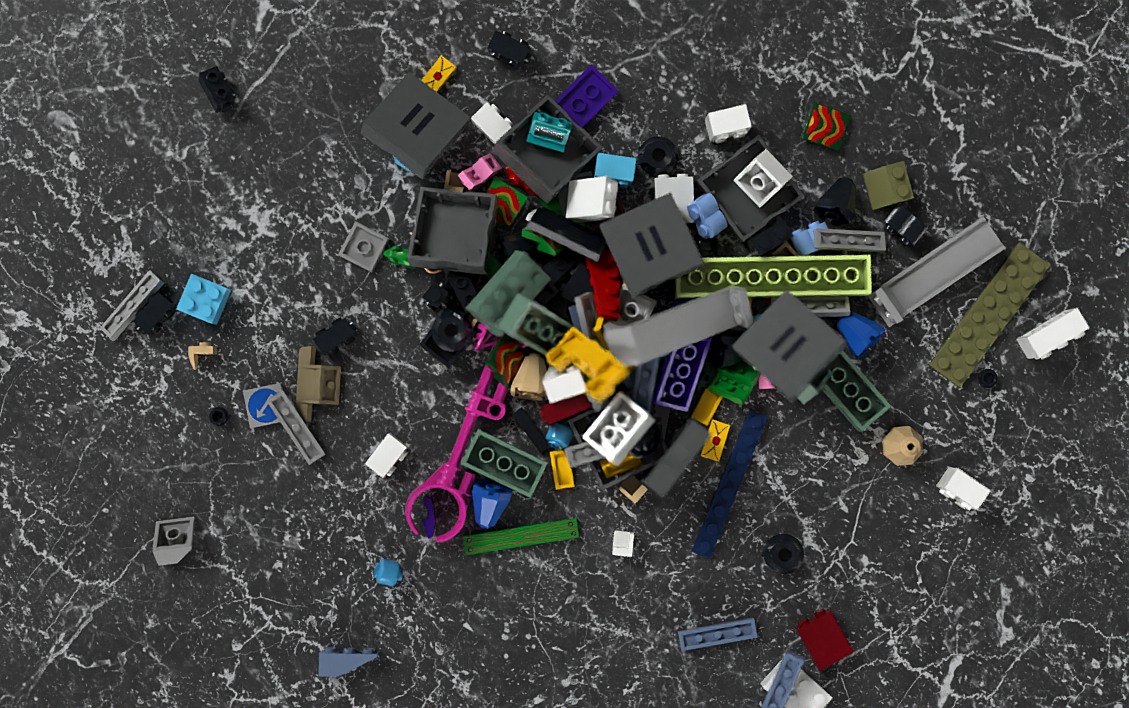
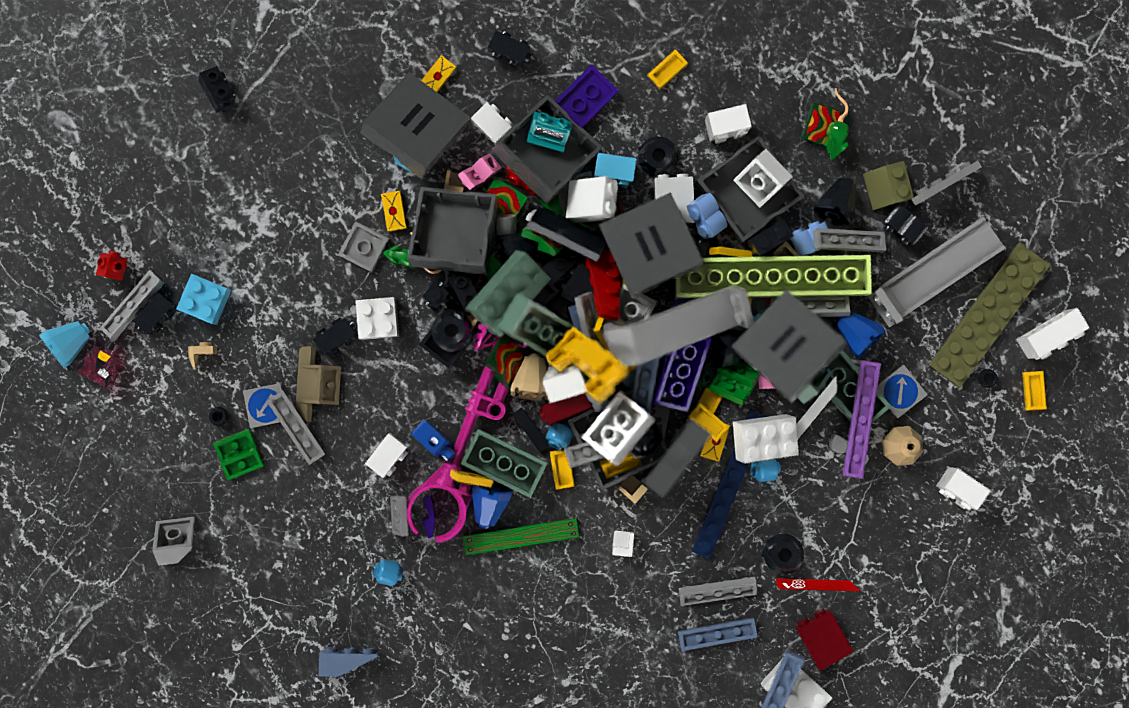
(66, 341): none -> medium azure cone
(101, 365): none -> clear pink torso
(111, 265): none -> red brick
(238, 454): none -> green slope
(377, 318): none -> white brick
(393, 211): none -> yellow tile
(399, 515): none -> light grey tile
(434, 440): none -> blue torso
(471, 478): none -> yellow tile
(506, 224): none -> light grey brick
(667, 69): none -> yellow tile
(708, 421): none -> yellow tile
(718, 591): none -> light grey plate
(729, 252): none -> yellow tile
(765, 438): none -> white brick
(765, 470): none -> dark azure head
(816, 408): none -> white sticker
(816, 584): none -> red sticker
(837, 133): none -> green animal
(838, 444): none -> light grey brick
(861, 419): none -> medium lavender tile
(901, 391): none -> tile
(940, 184): none -> light grey plate
(1034, 390): none -> yellow tile

